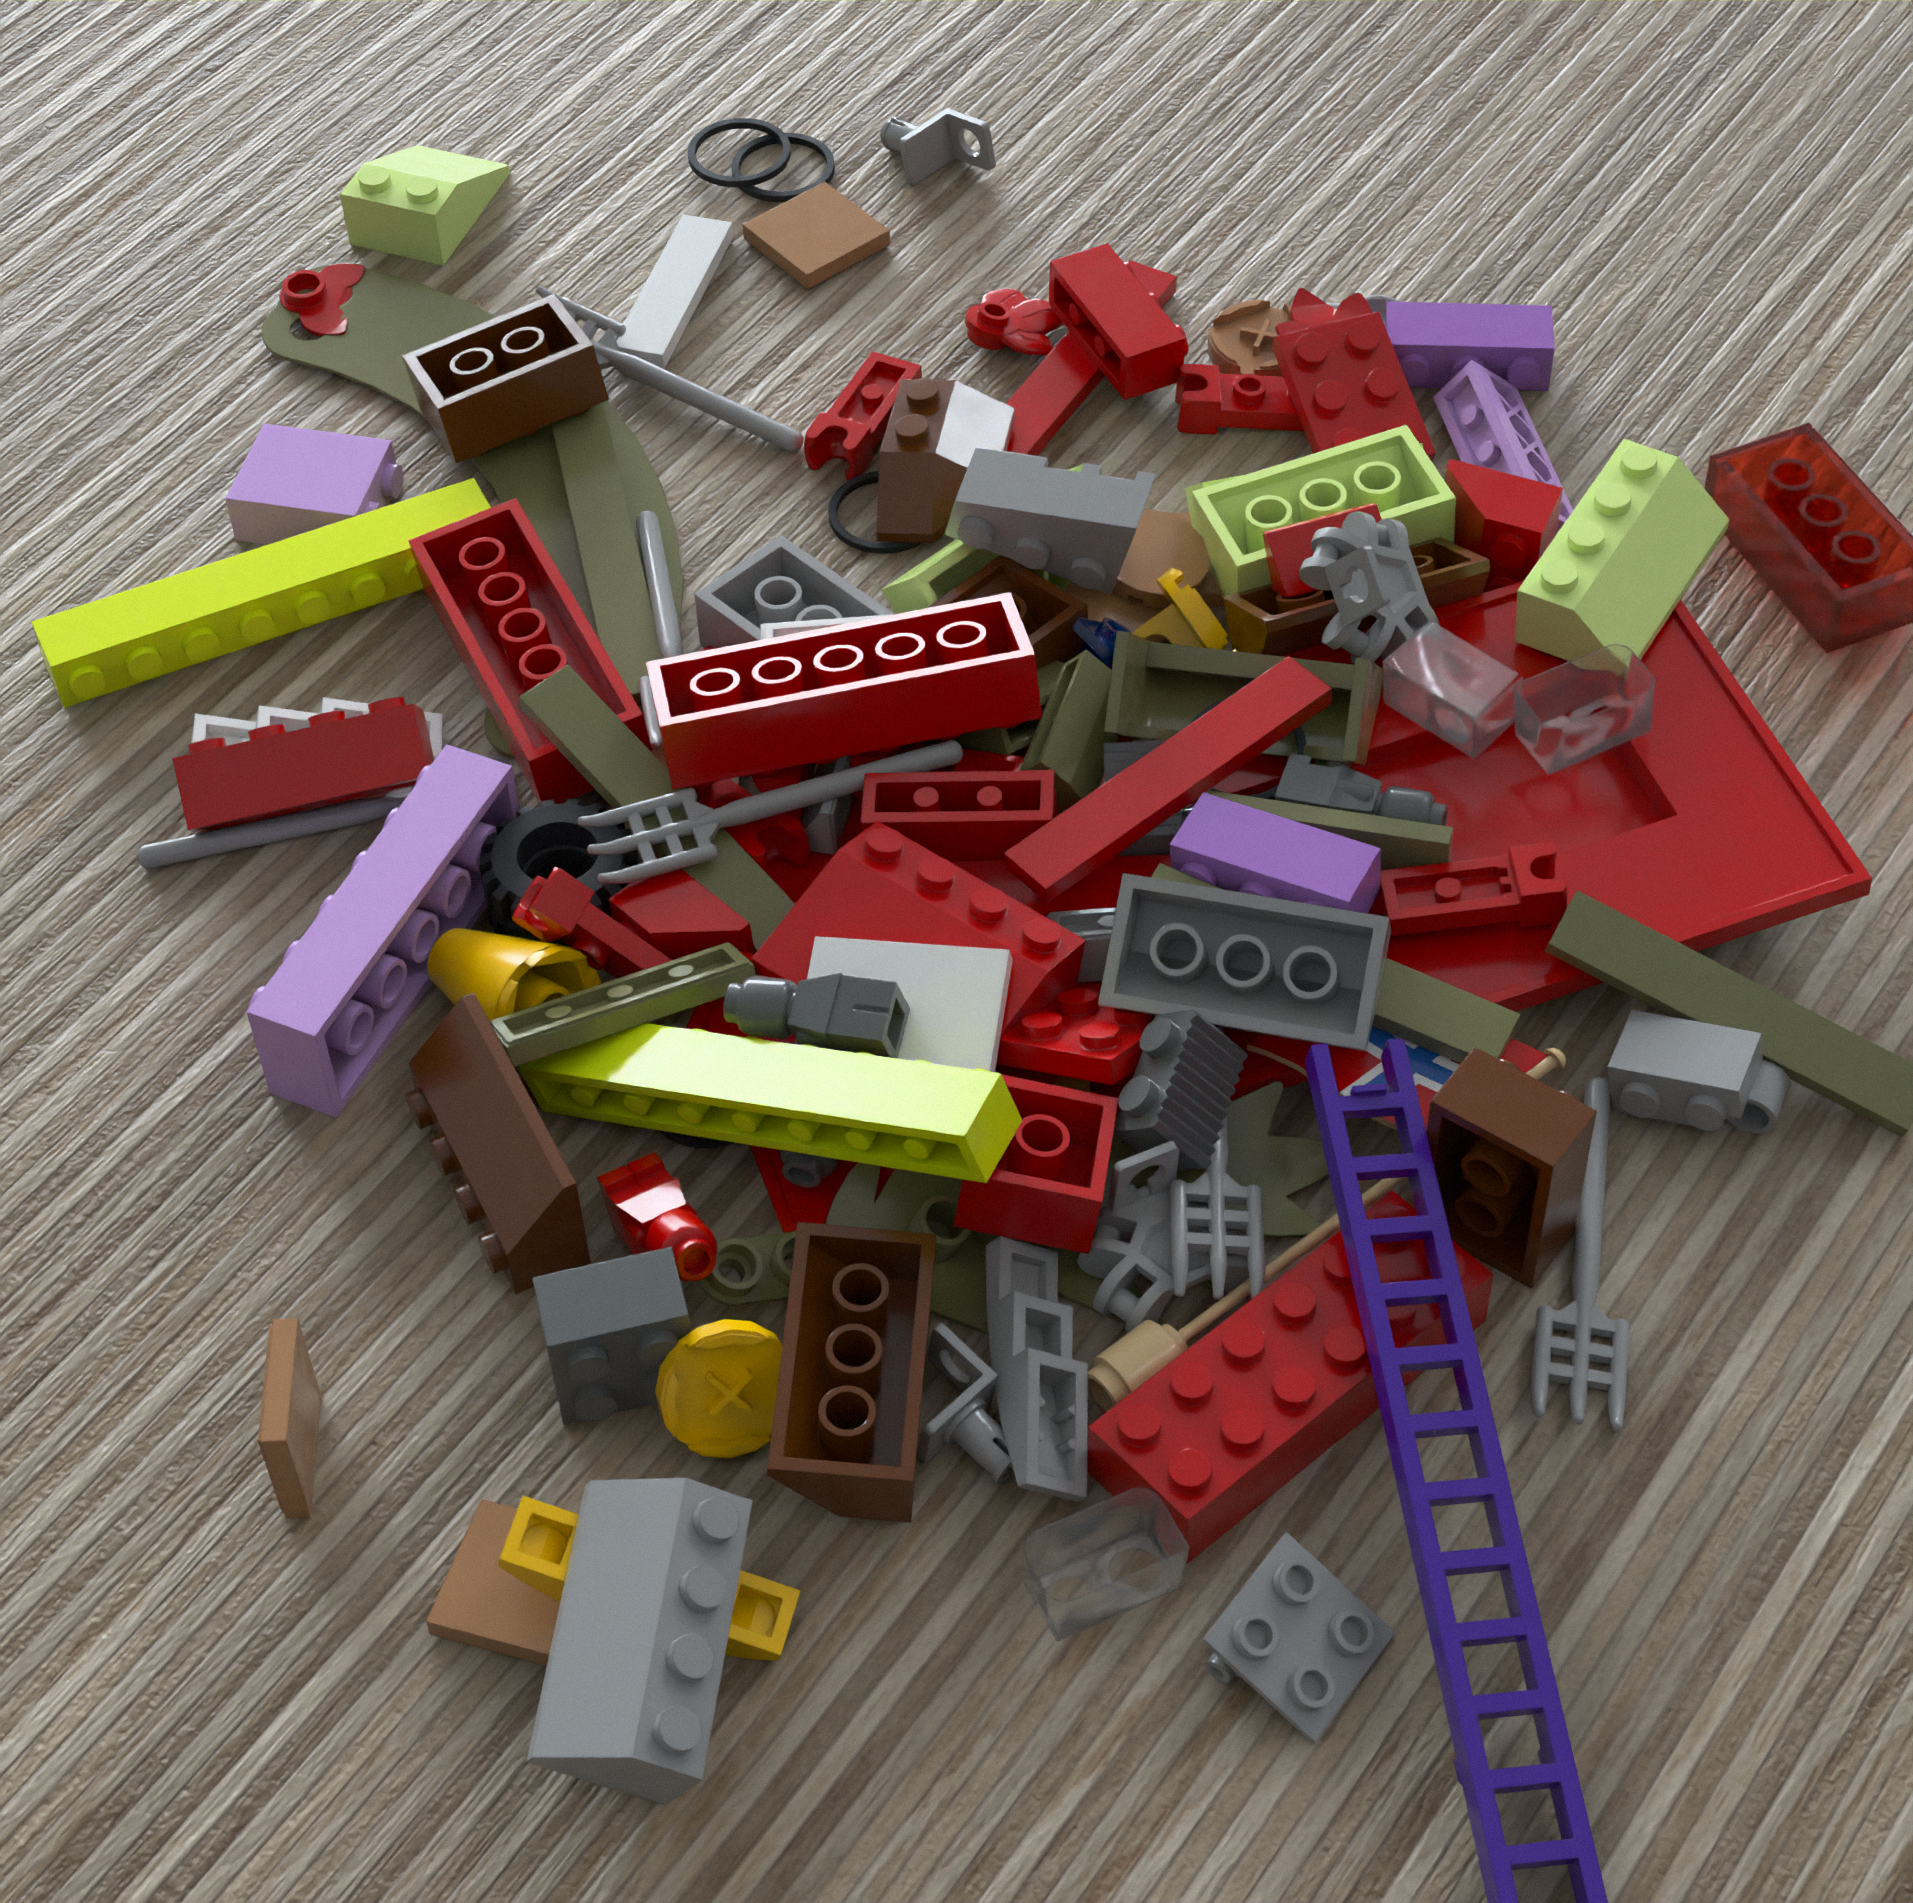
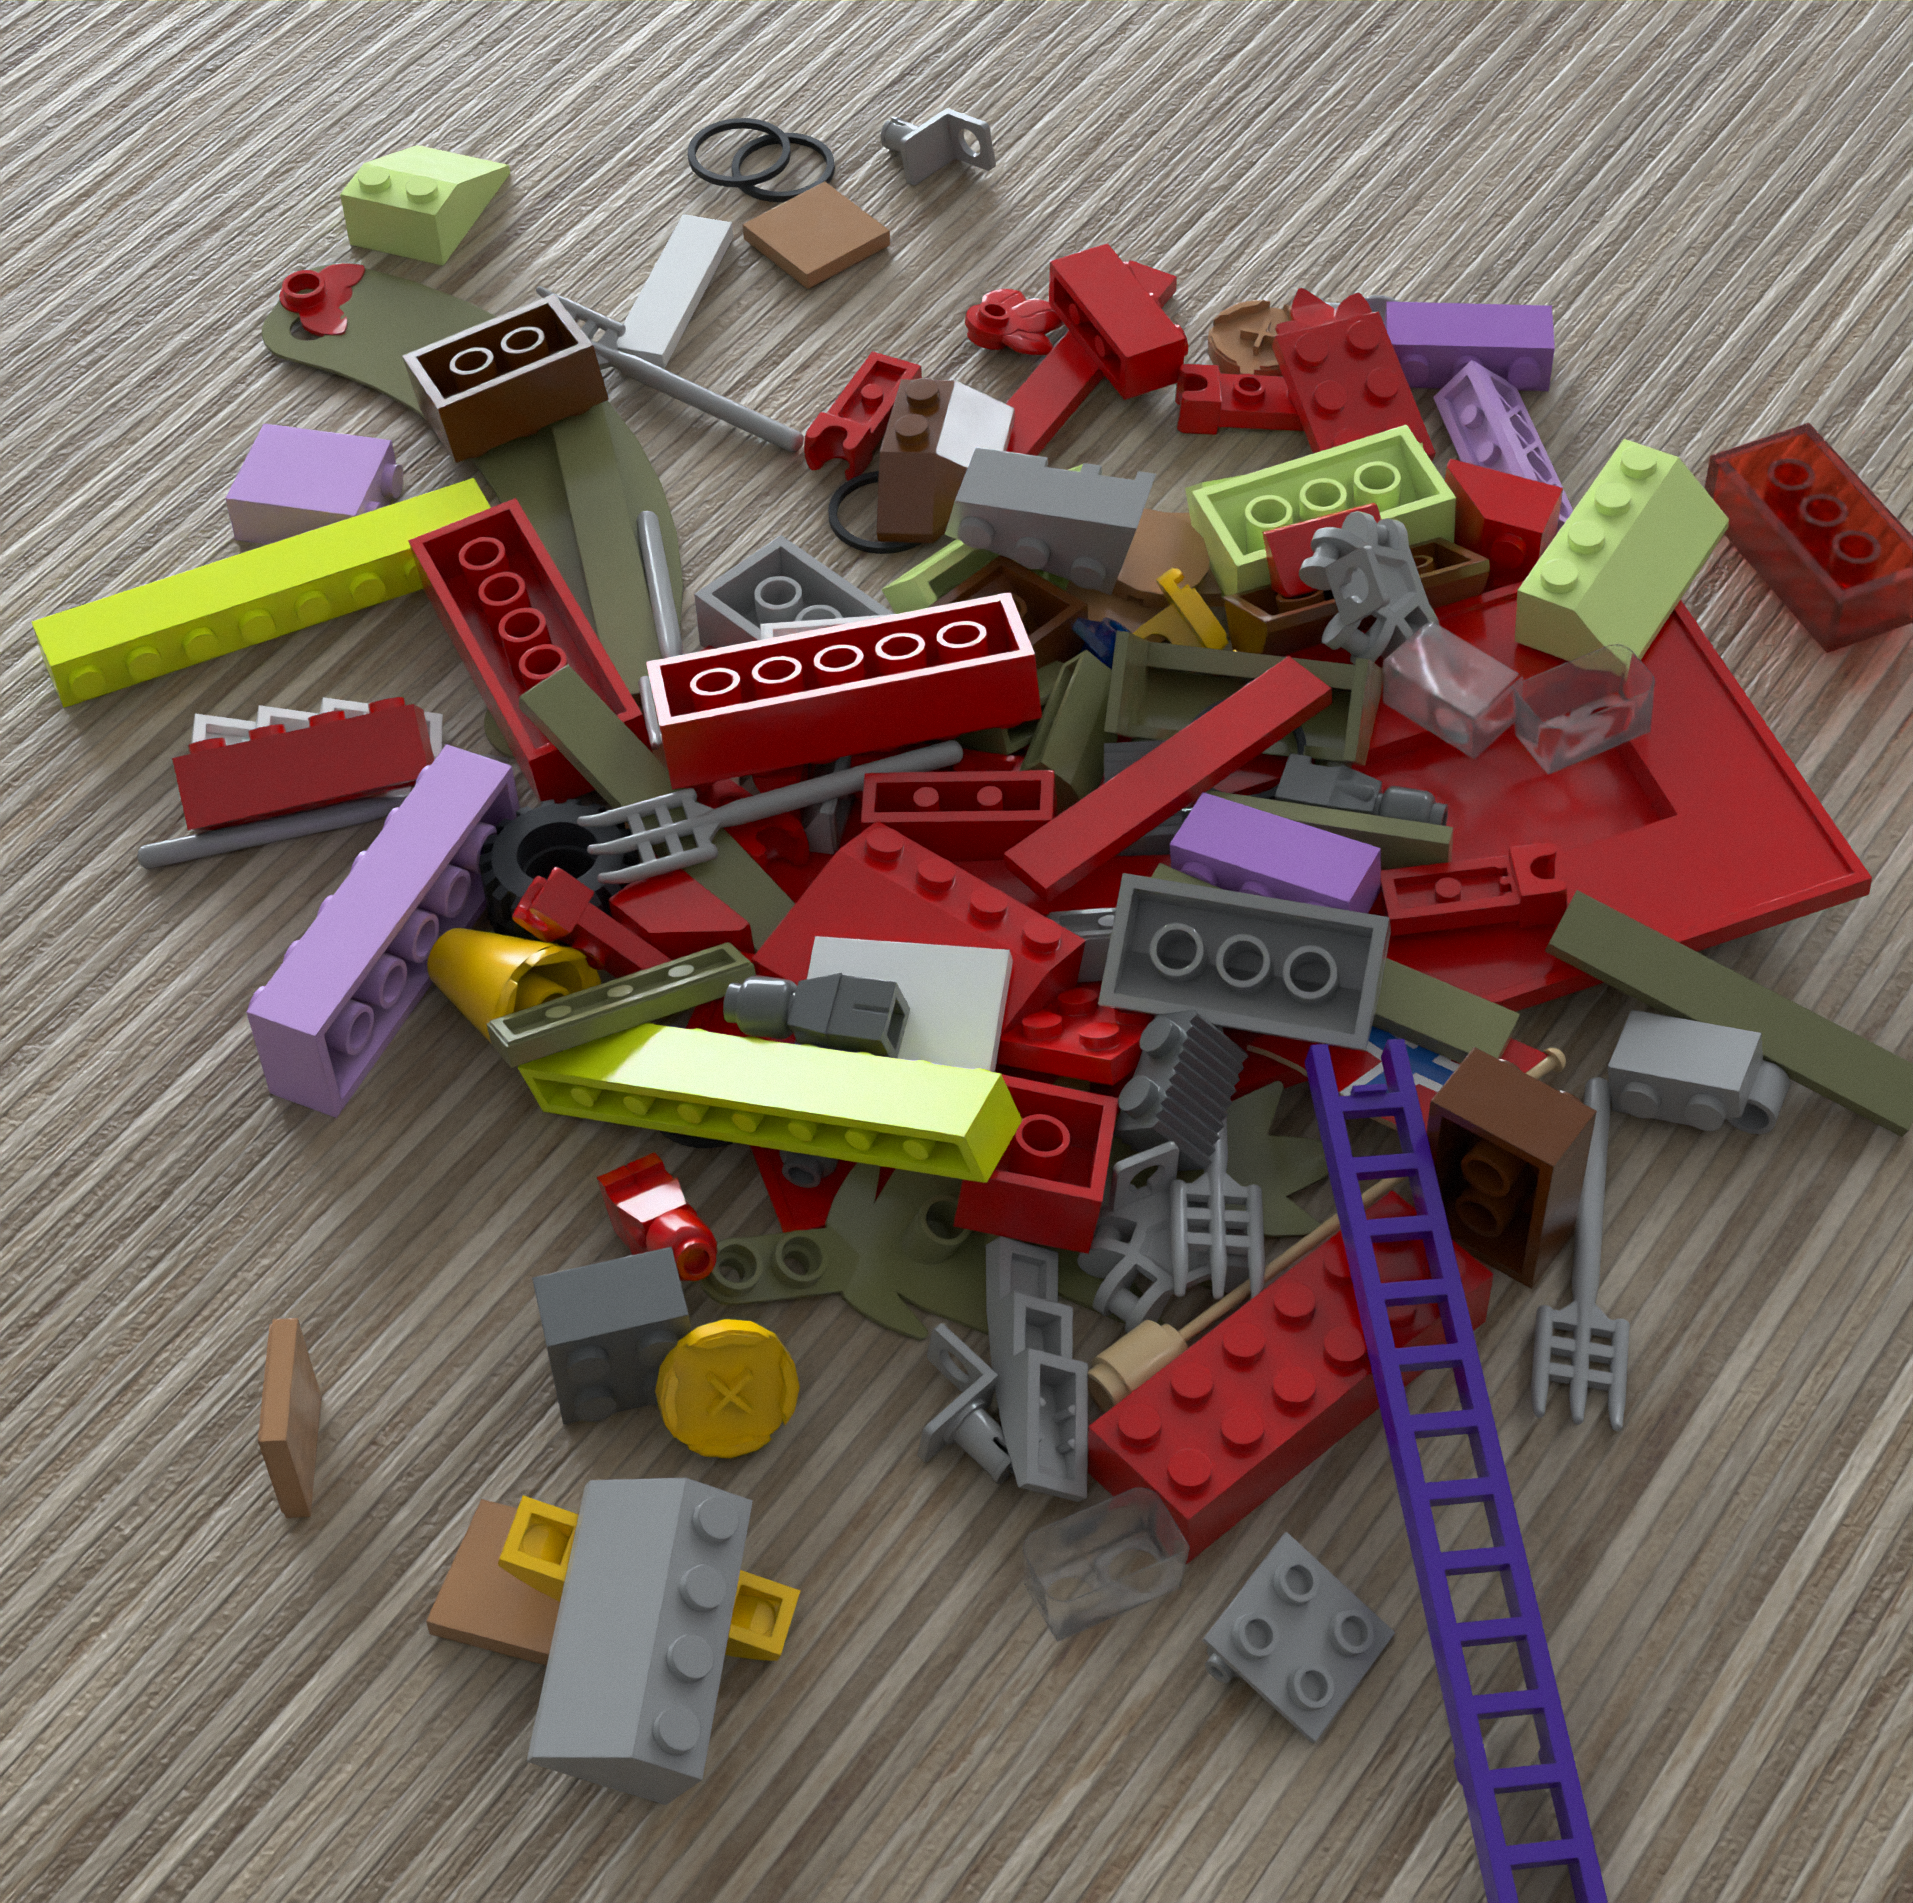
(496, 1149): reddish brown slope -> none
(854, 1369): reddish brown slope -> none

